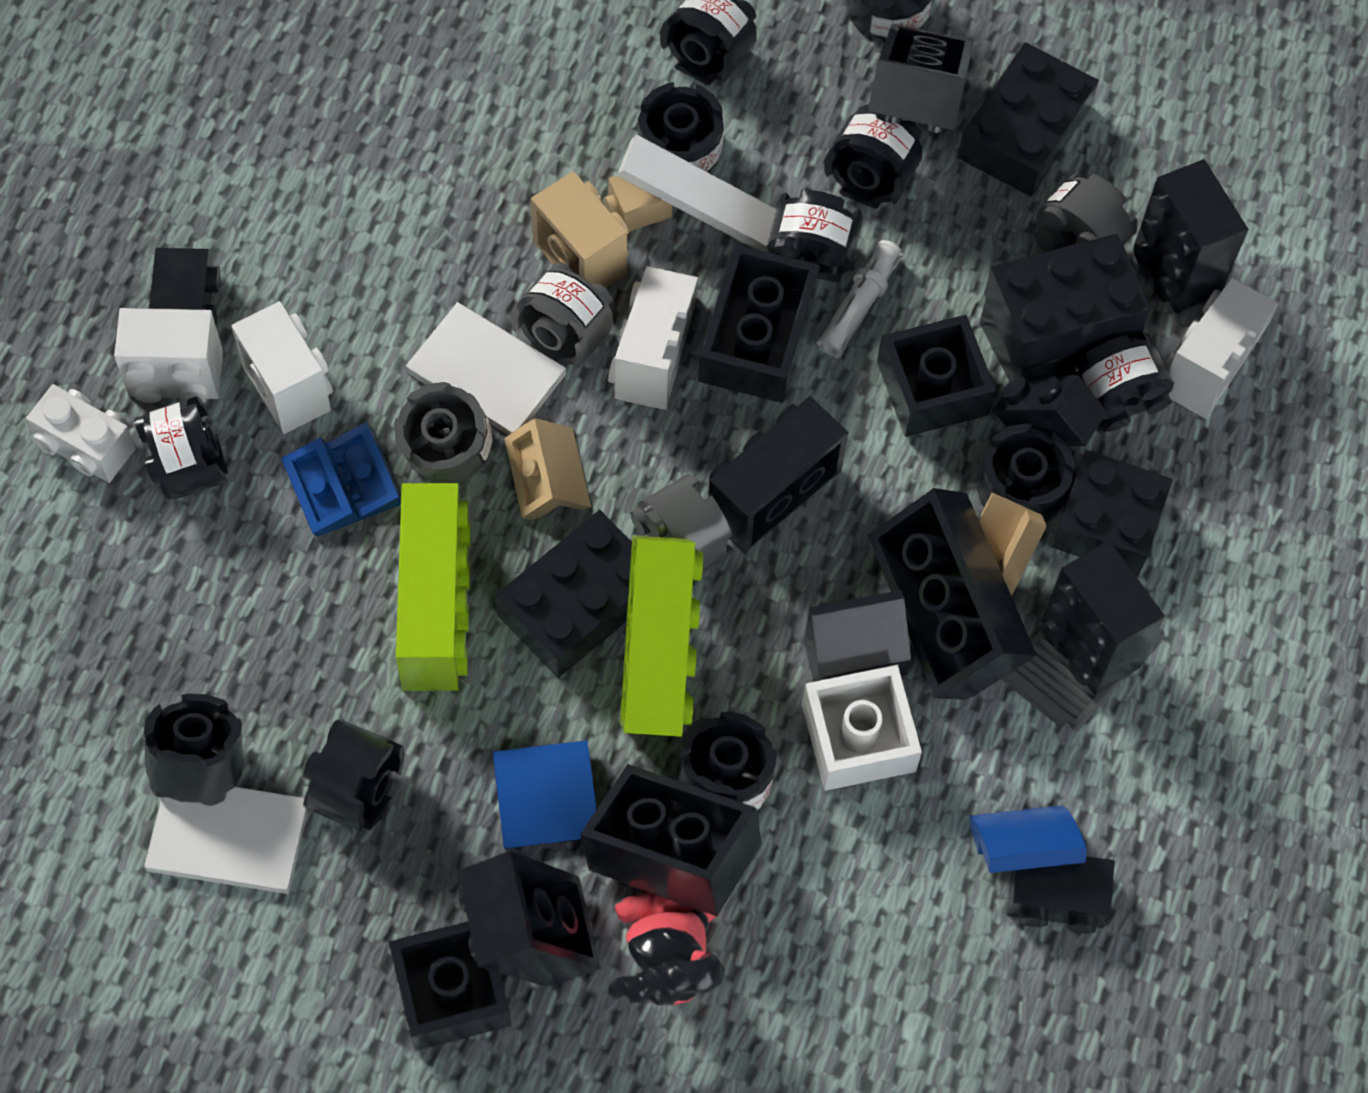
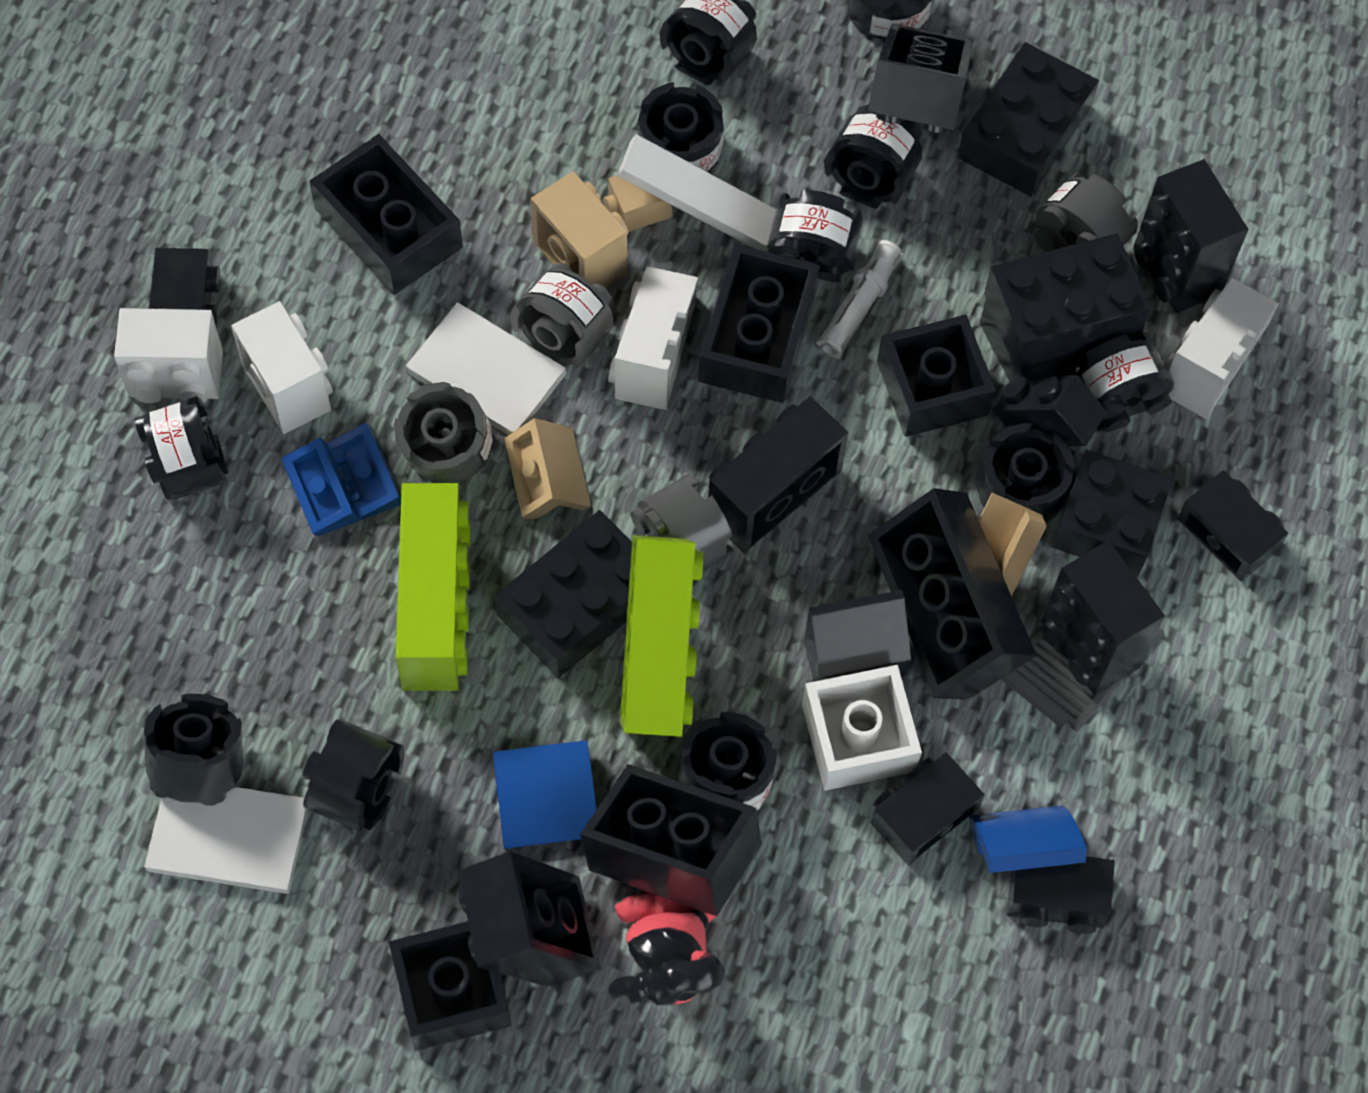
(81, 433): white brick -> none
(386, 214): none -> black brick
(925, 807): none -> black brick
(1233, 525): none -> black brick

